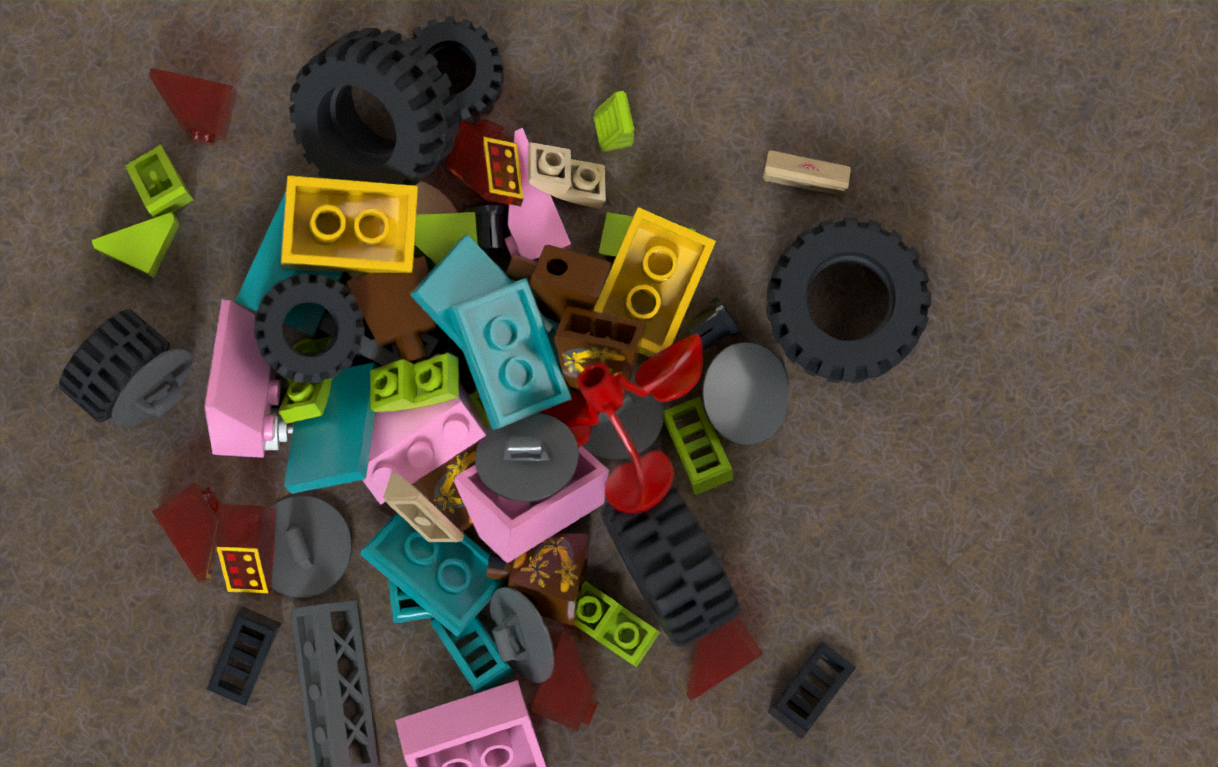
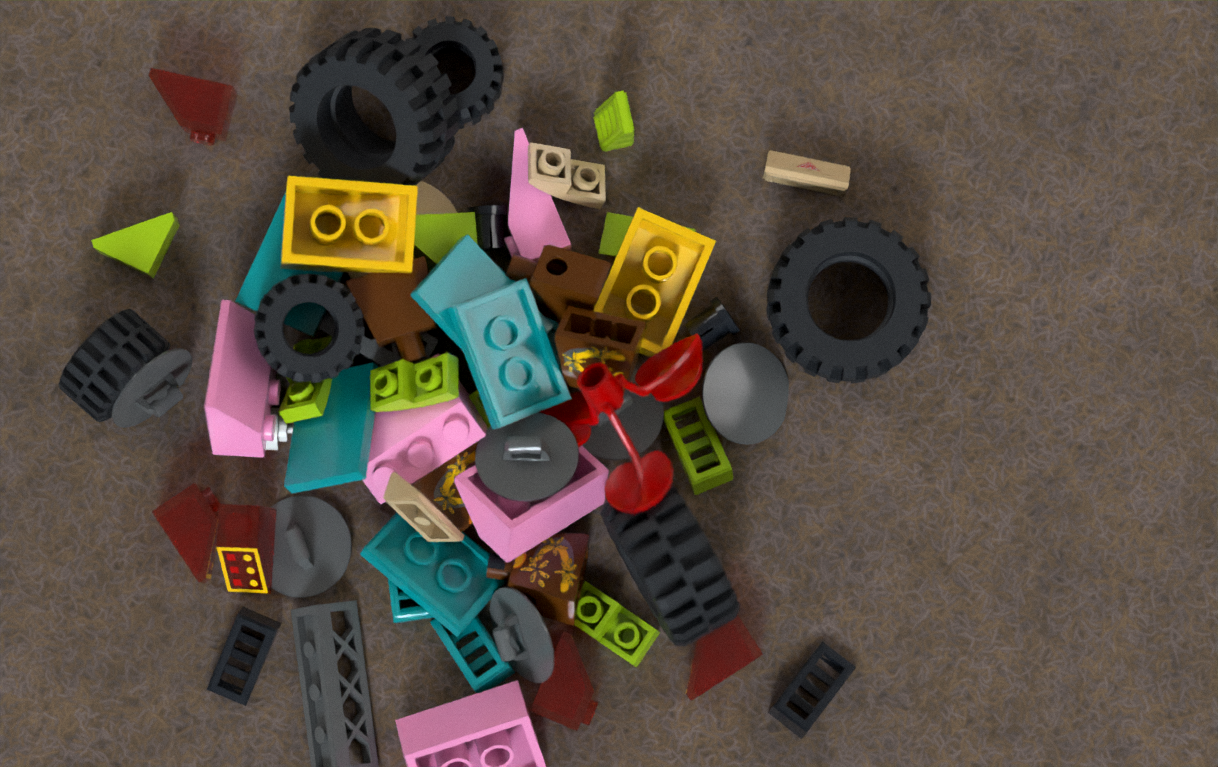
(158, 182): lime slope -> none
(487, 162): clear red slope -> none

